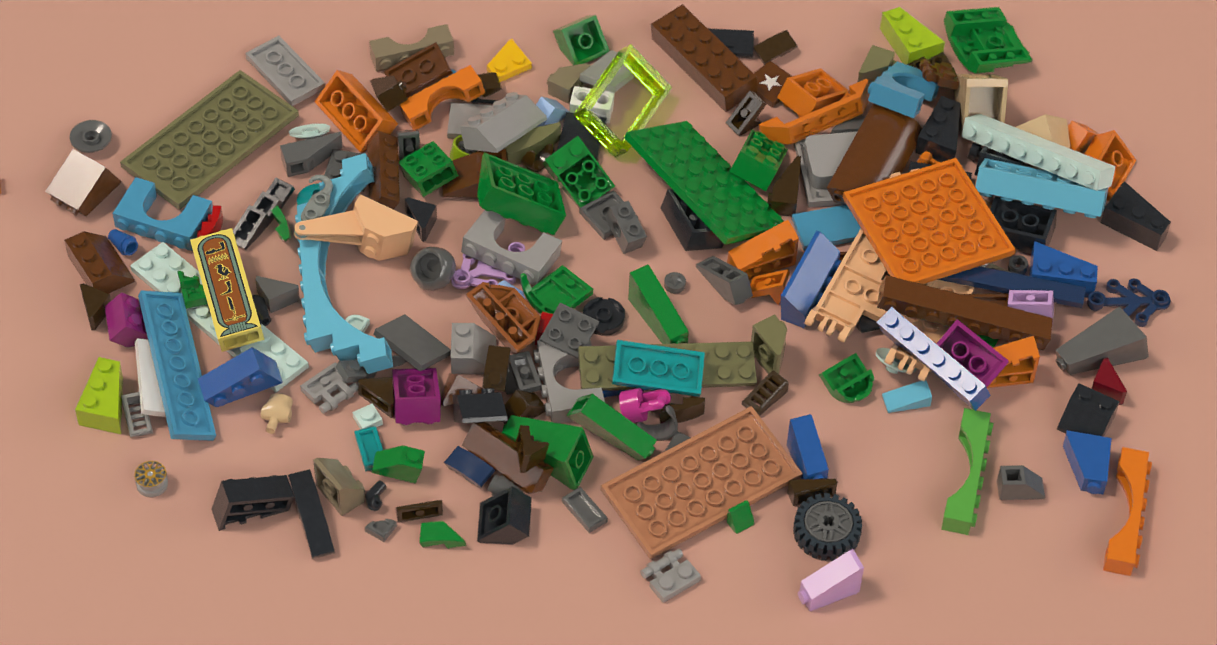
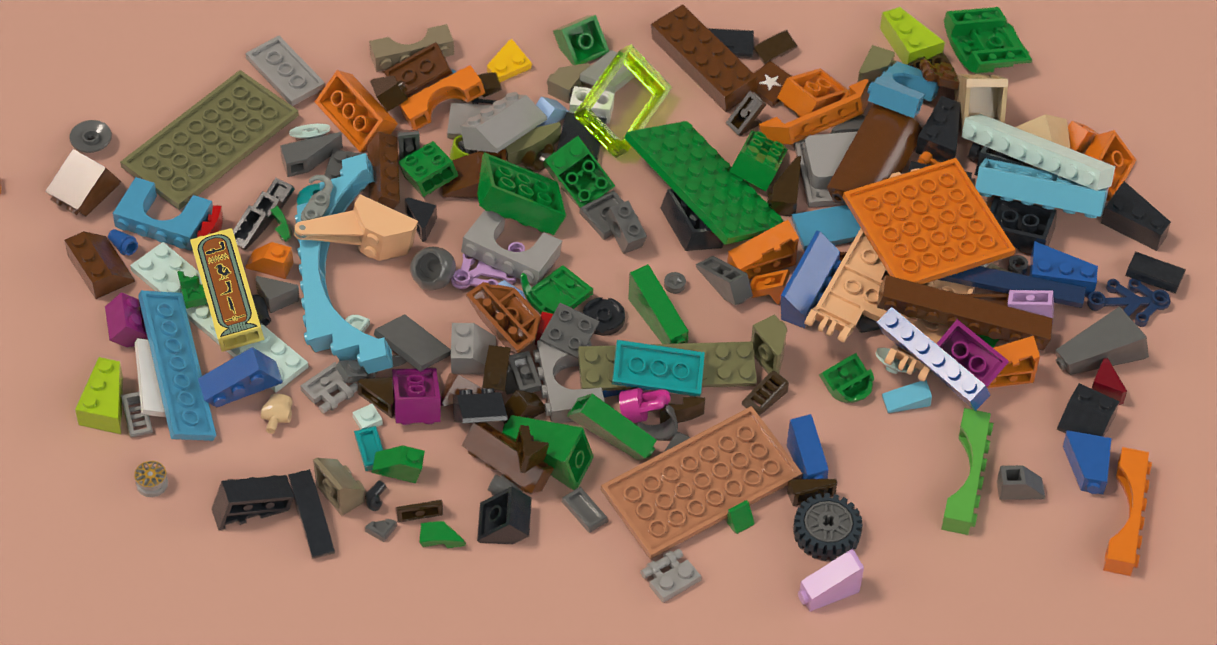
(95, 303): dark brown slope -> none
(271, 260): none -> orange slope
(469, 466): dark blue slope -> none
(1155, 272): none -> black piece

